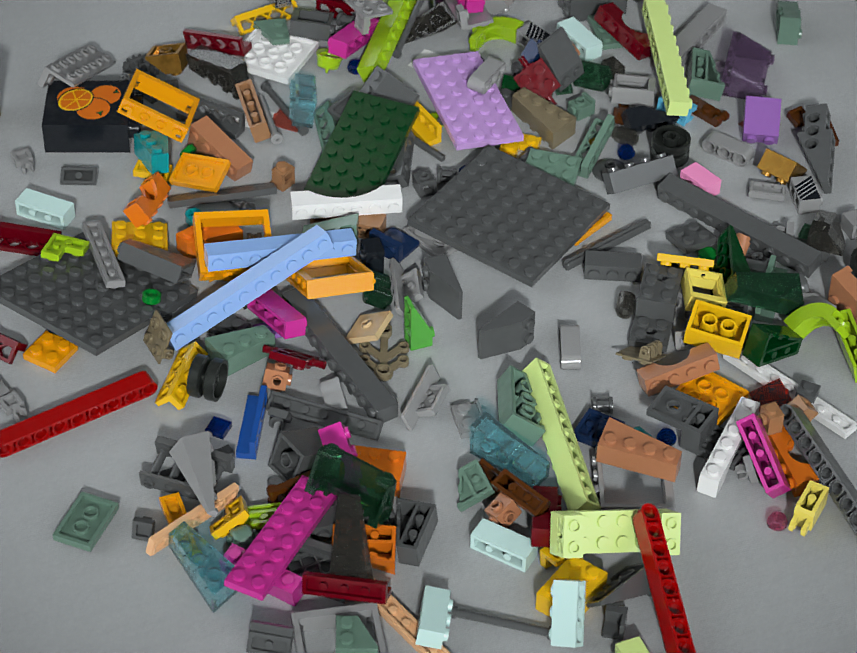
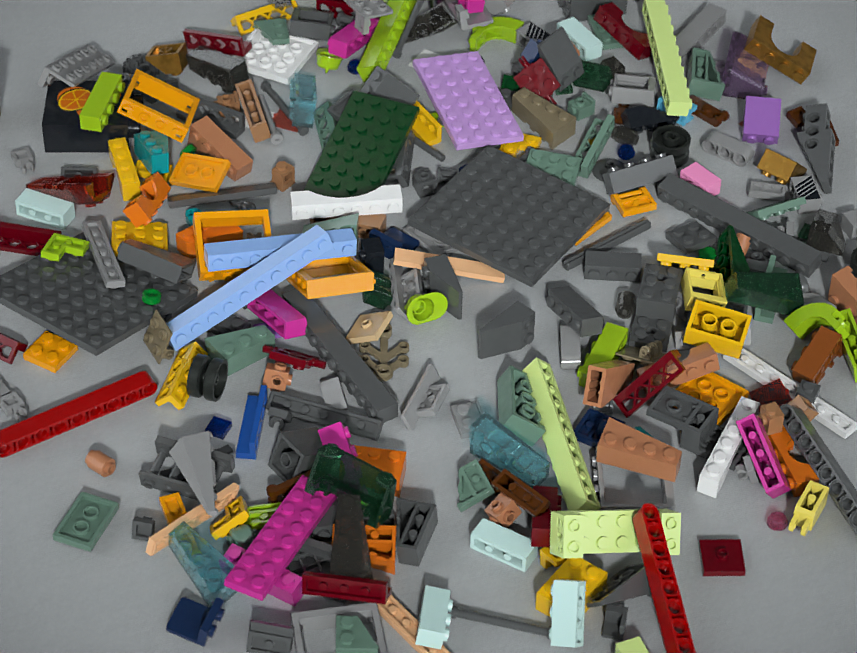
(76, 189): none -> clear red wedge
(100, 463): none -> nougat brick
(101, 101): none -> lime brick
(125, 168): none -> yellow arch
(195, 620): none -> dark blue bracket
(228, 100): none -> medium nougat brick
(416, 328): bright green slope -> none
(425, 307): none -> lime piece
(460, 266): none -> light nougat tile
(486, 75): light grey beam -> none
(575, 311): none -> dark grey brick
(604, 349): none -> lime brick
(606, 381): none -> nougat slope
(634, 202): none -> light orange plate
(646, 380): none -> dark red fence
(667, 436): clear blue plate -> none
(722, 557): none -> dark red plate
(761, 46): none -> pearl gold arch
(771, 343): dark green wedge -> none
(778, 208): none -> sand green plate
(788, 23): sand green wedge -> none
(818, 356): none -> dark orange wedge

